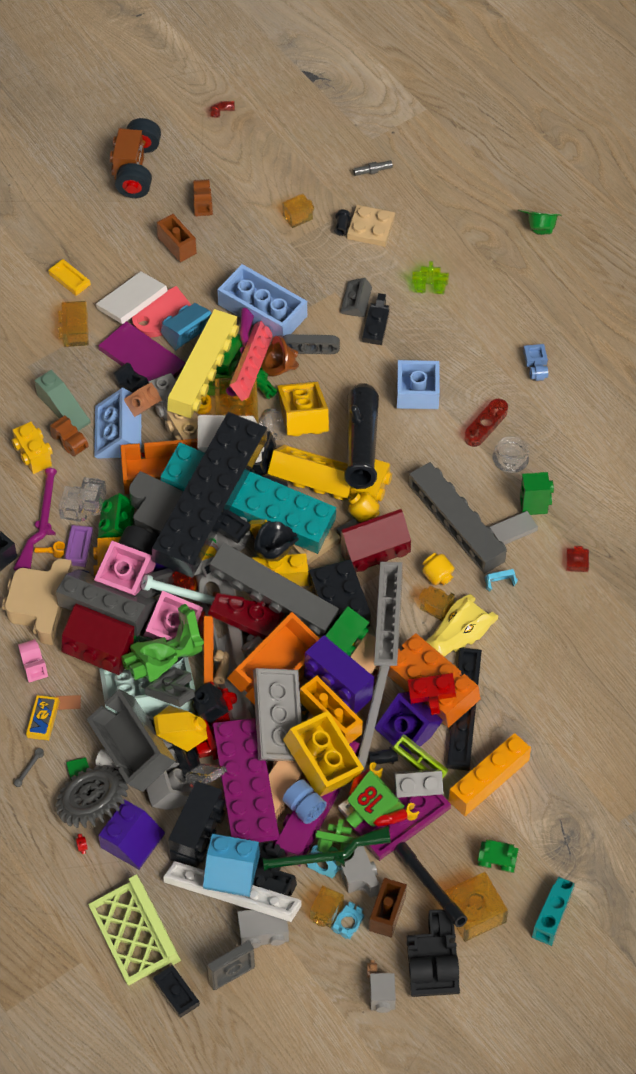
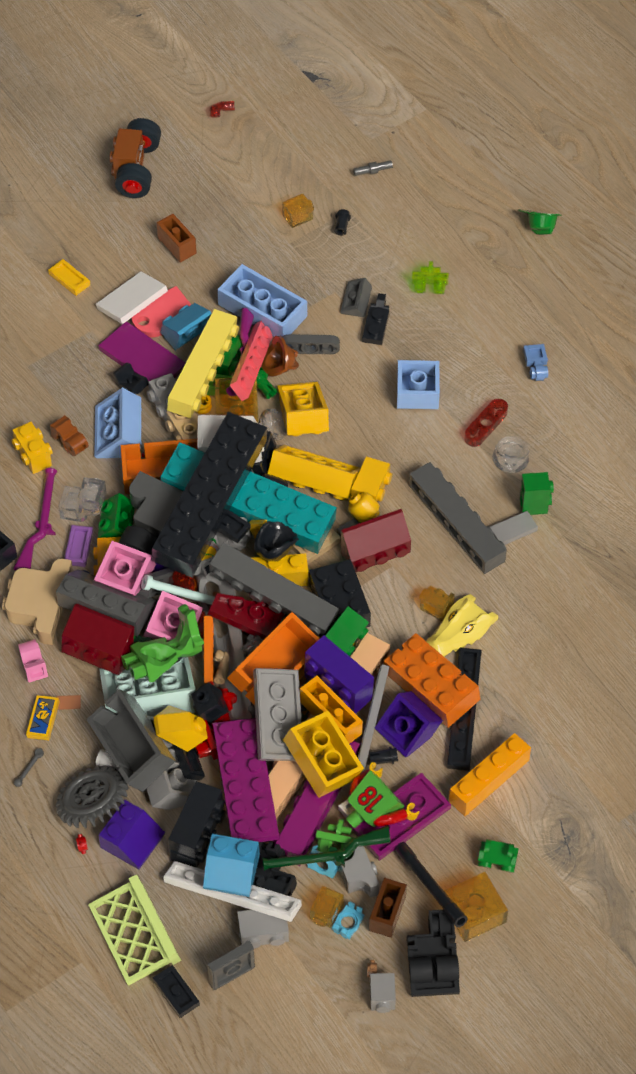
(56, 553): light orange hand -> none
(60, 399): sand green slope -> none
(74, 324): clear yellow brick -> none
(76, 766): green piece -> none
(143, 399): nougat brick -> none
(171, 687): dark grey tile -> none
(202, 198): dark orange leg -> none
(204, 773): clear slope -> none
(304, 801): medium blue wheel -> none
(361, 435): black piece -> none
(371, 225): tan plate -> none
(388, 614): light grey slope -> none
(418, 783): light grey brick -> none
(423, 755): lime piece -> none
(432, 690): red plate -> none
(438, 569): yellow head -> none
(500, 576): medium azure piece -> none
(553, 911): teal leg -> none
(577, 559): clear red tile -> none

